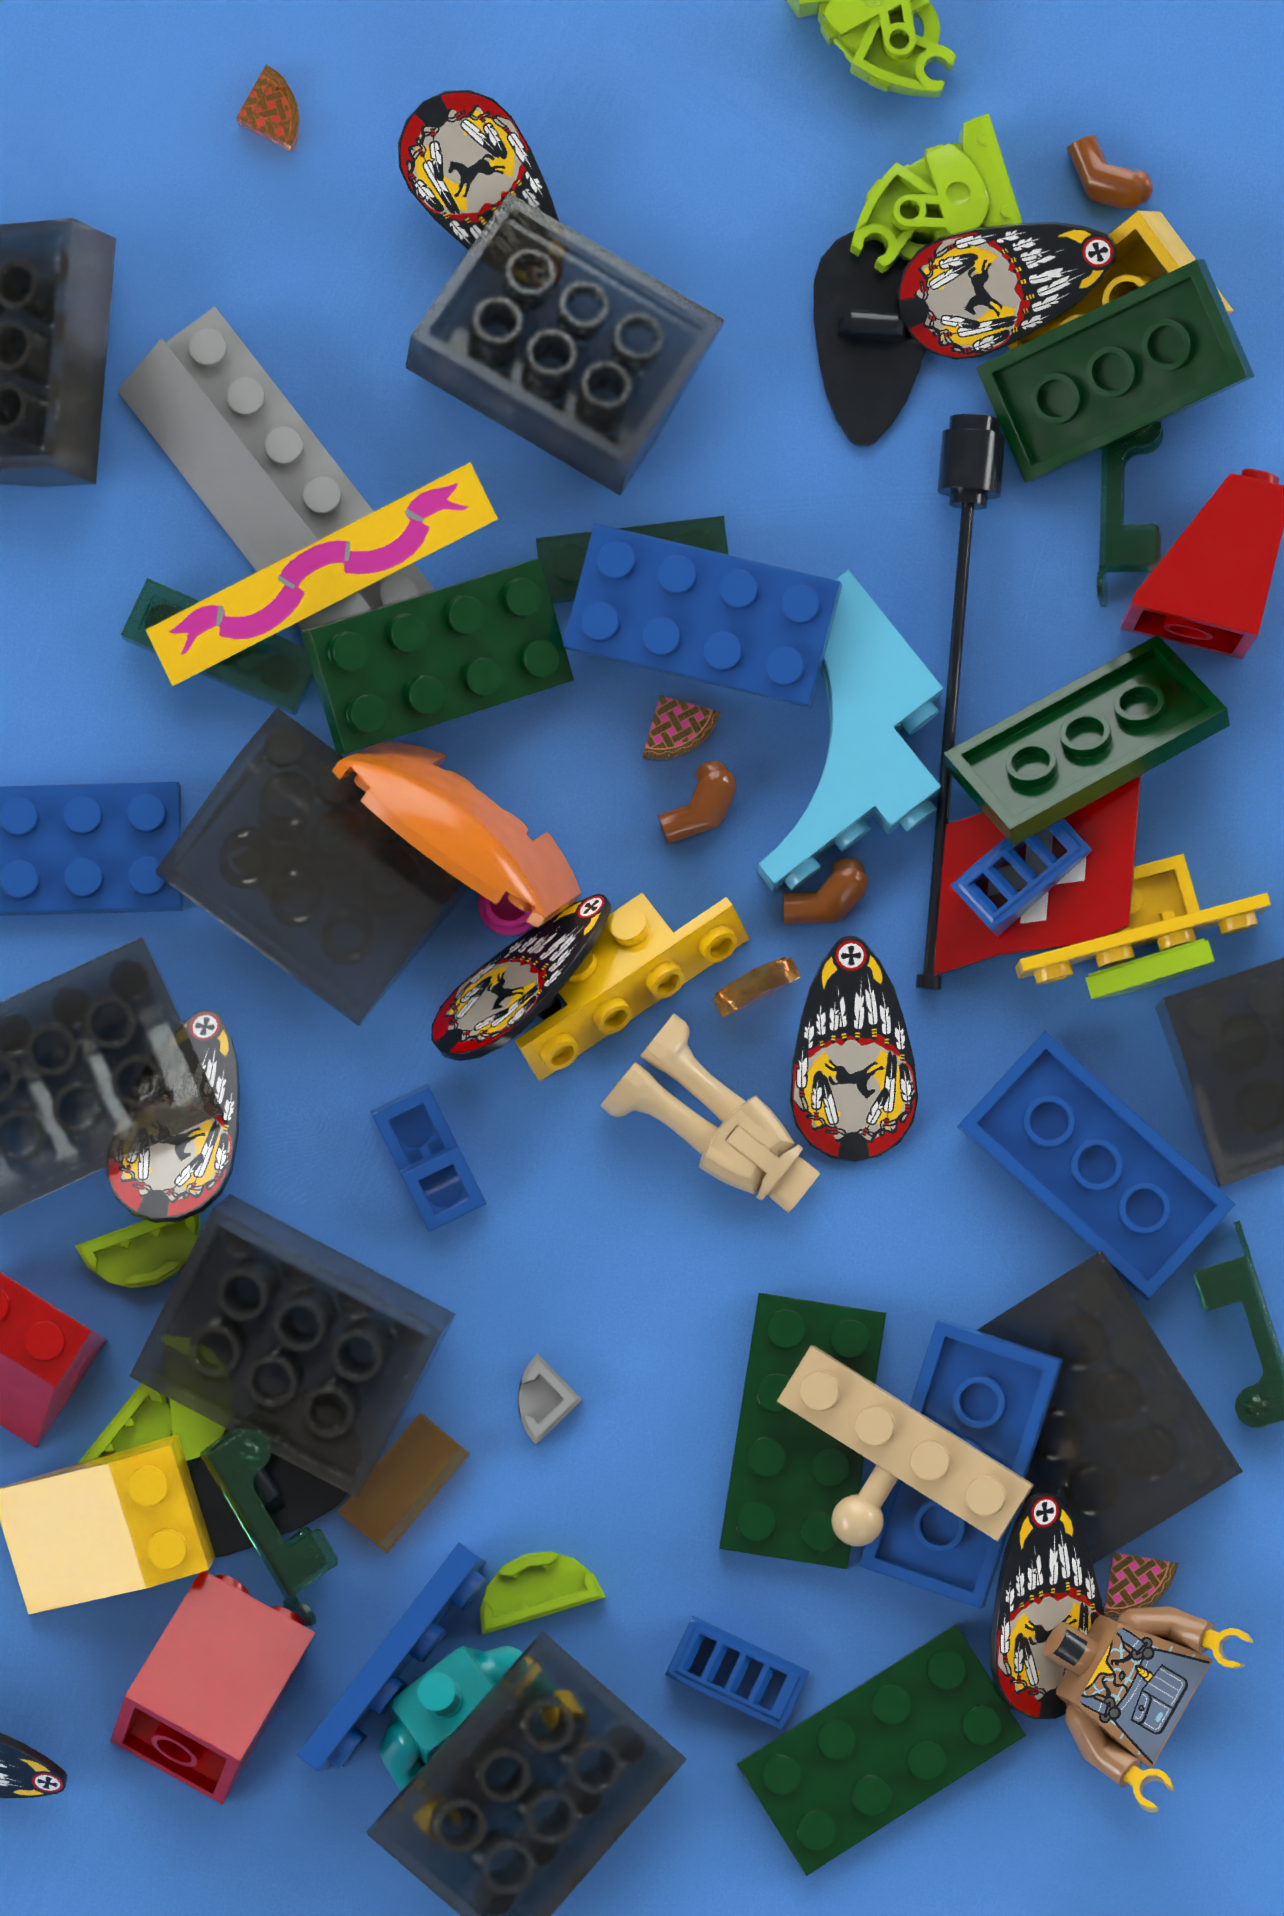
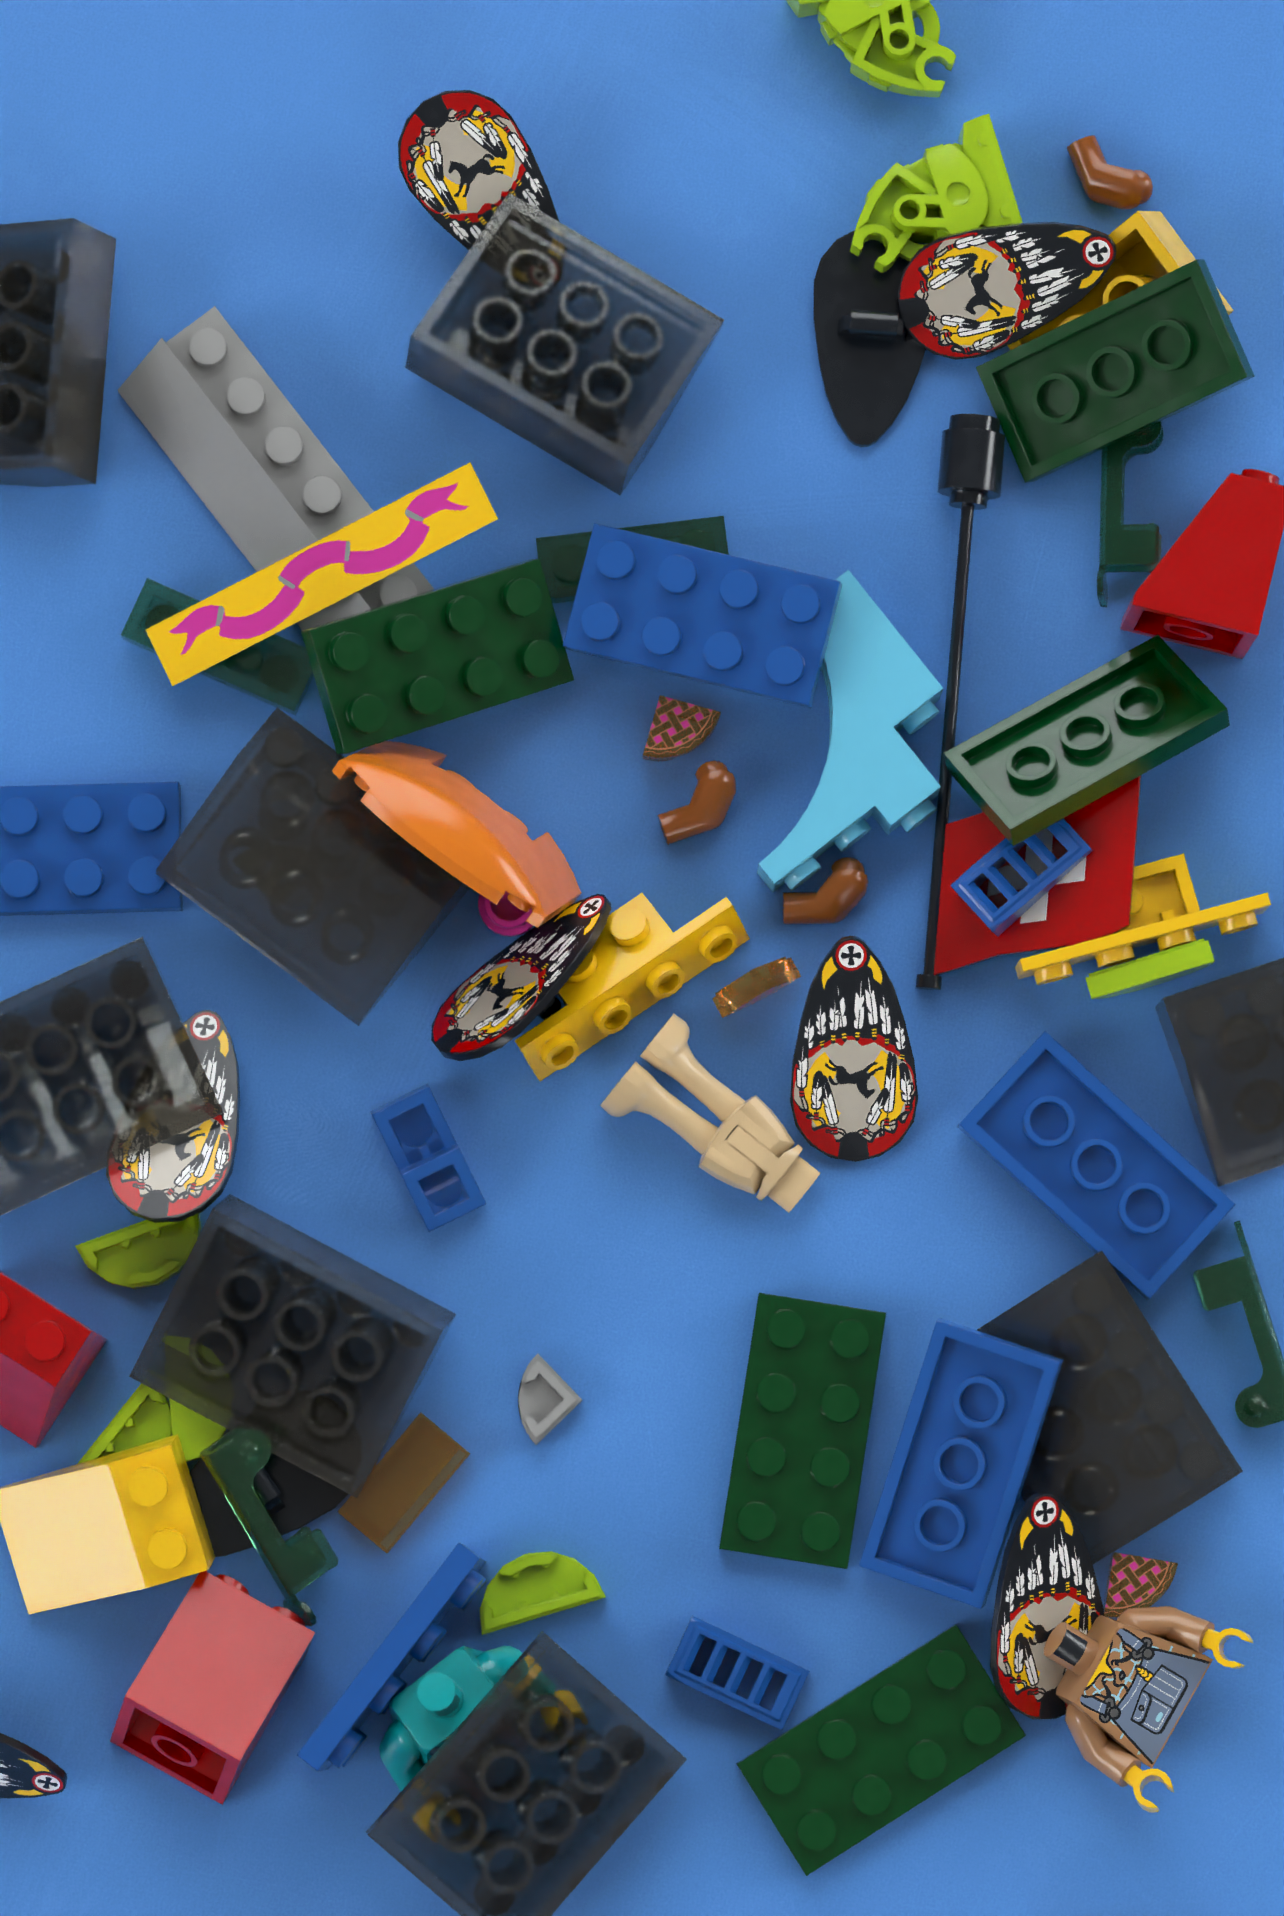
(272, 110): clear orange tile -> none
(903, 1448): tan plate -> none

